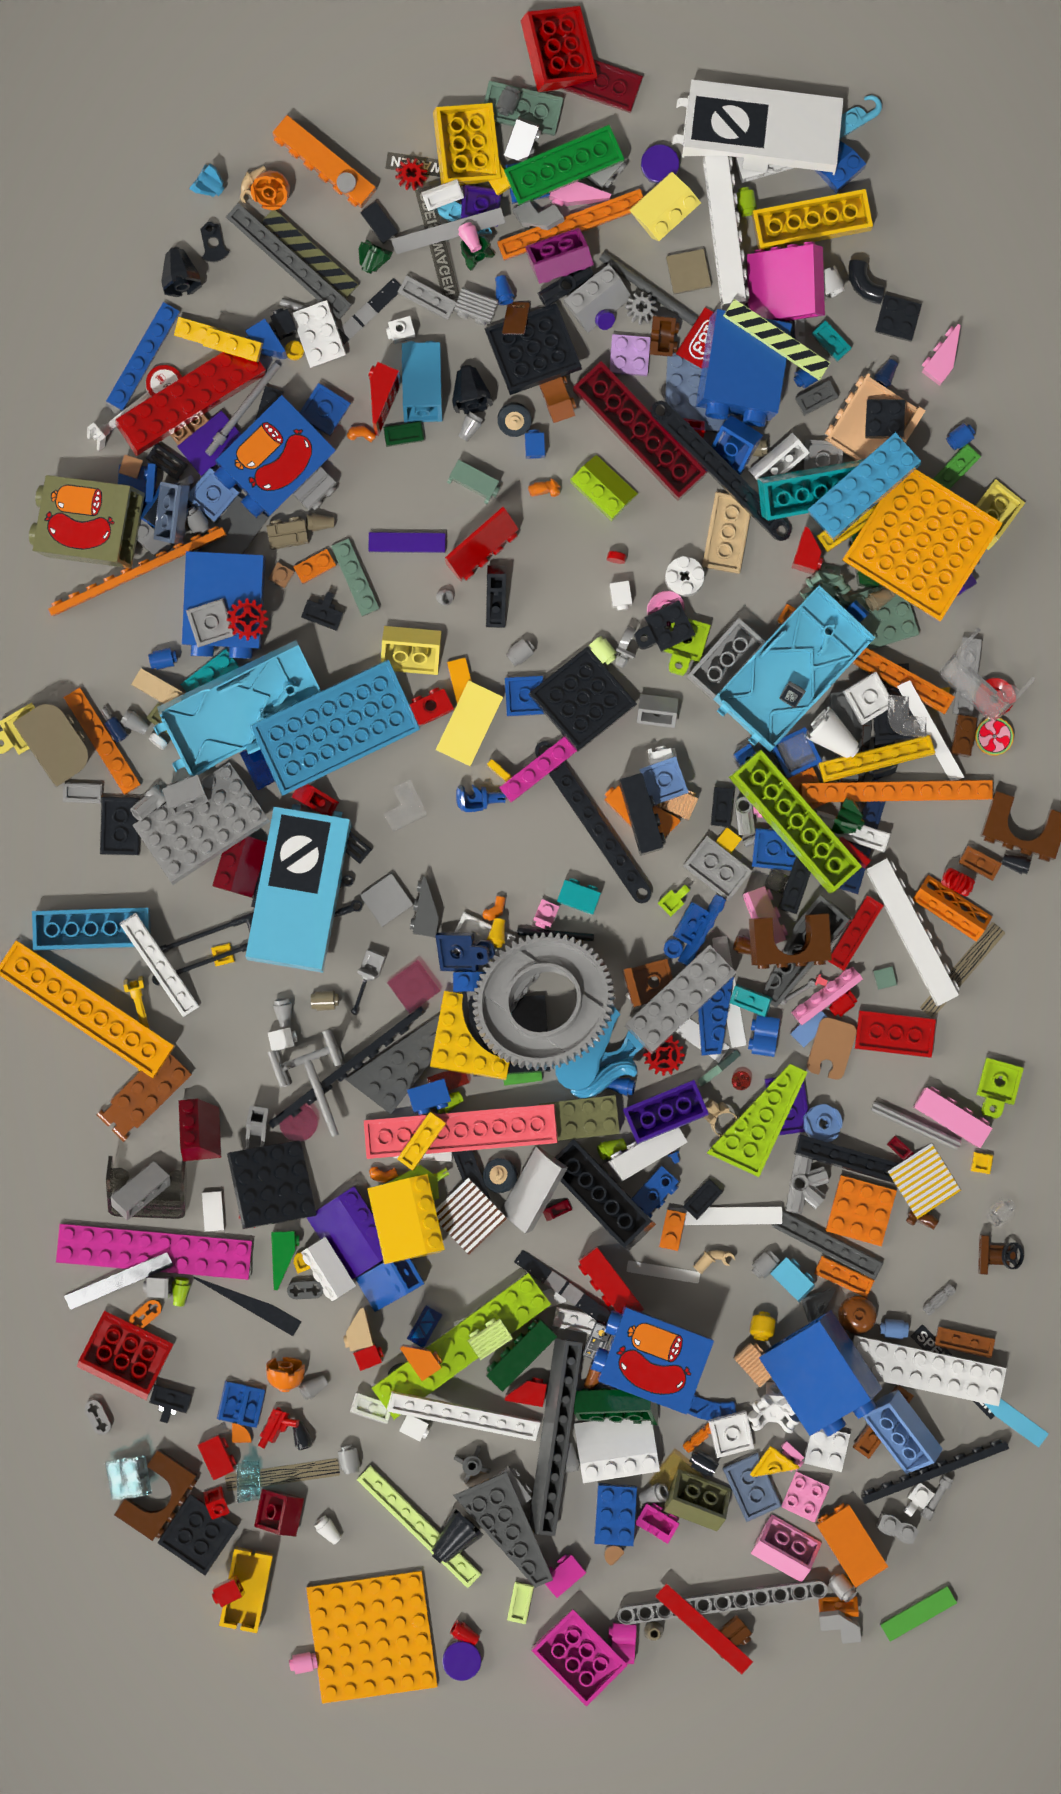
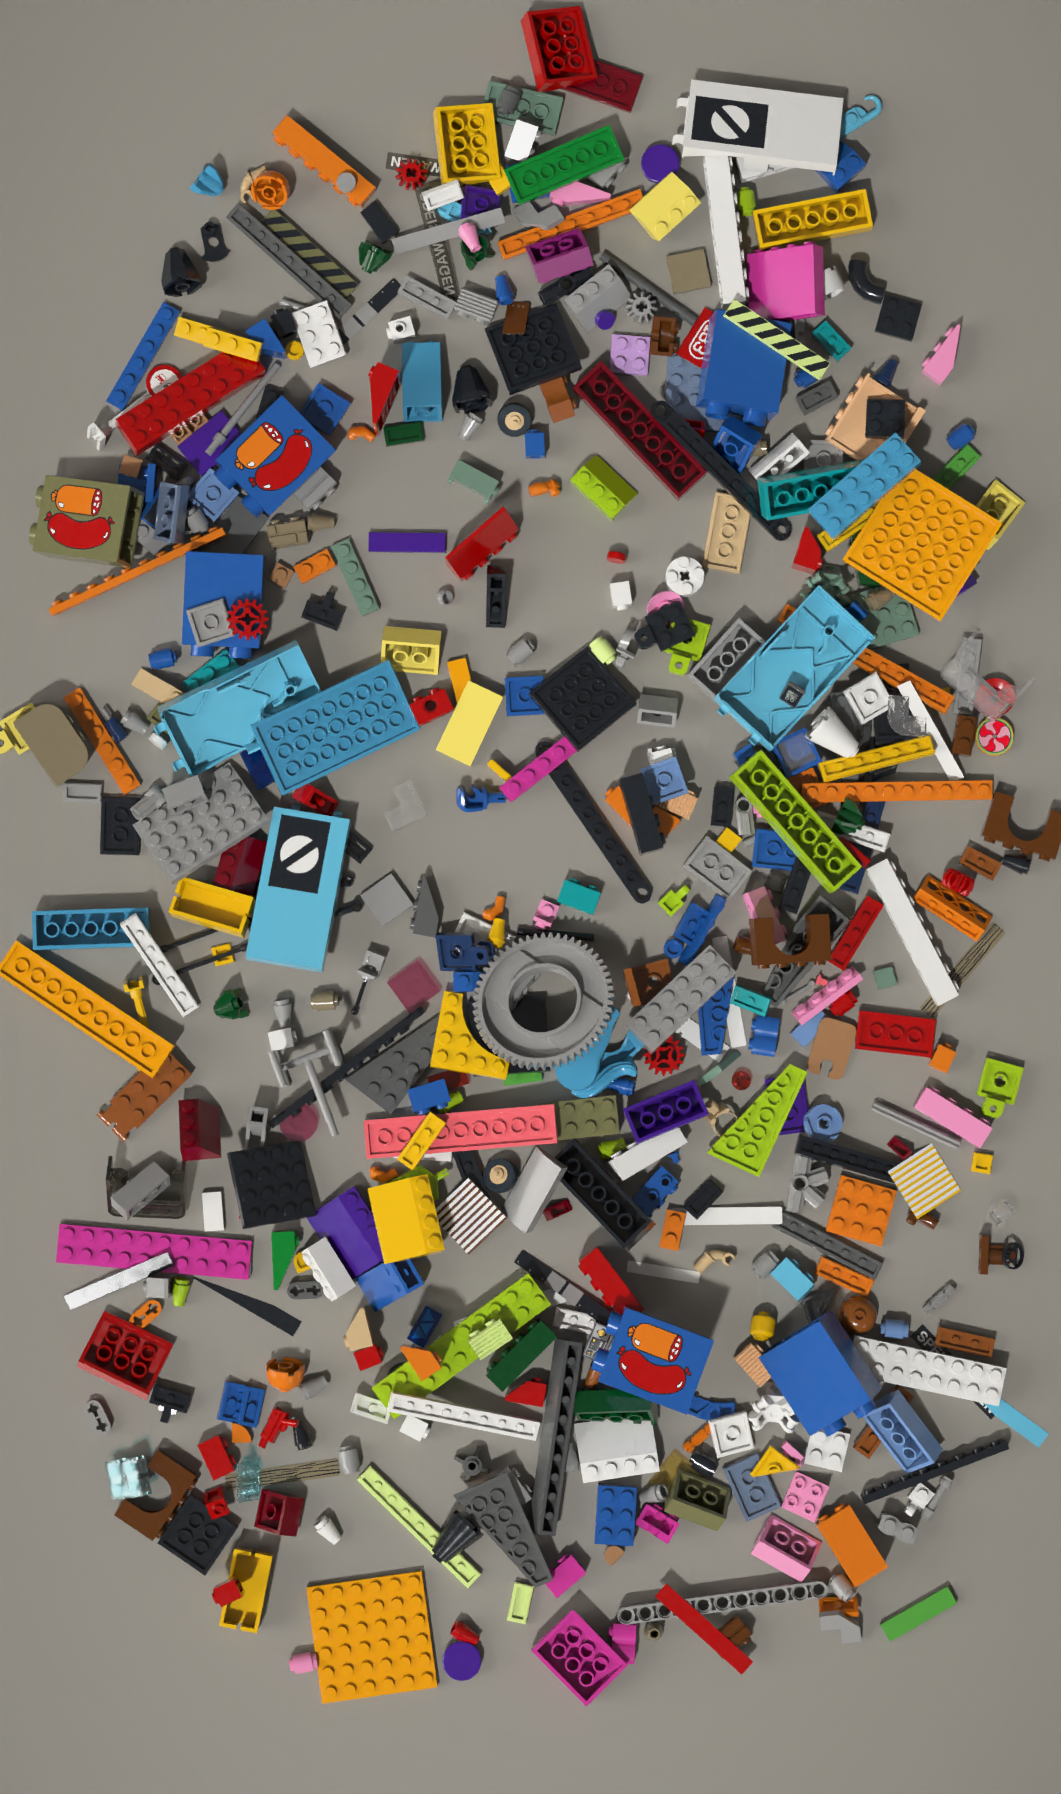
(212, 907): none -> yellow piece
(230, 1005): none -> dark green brick
(942, 1057): none -> orange brick

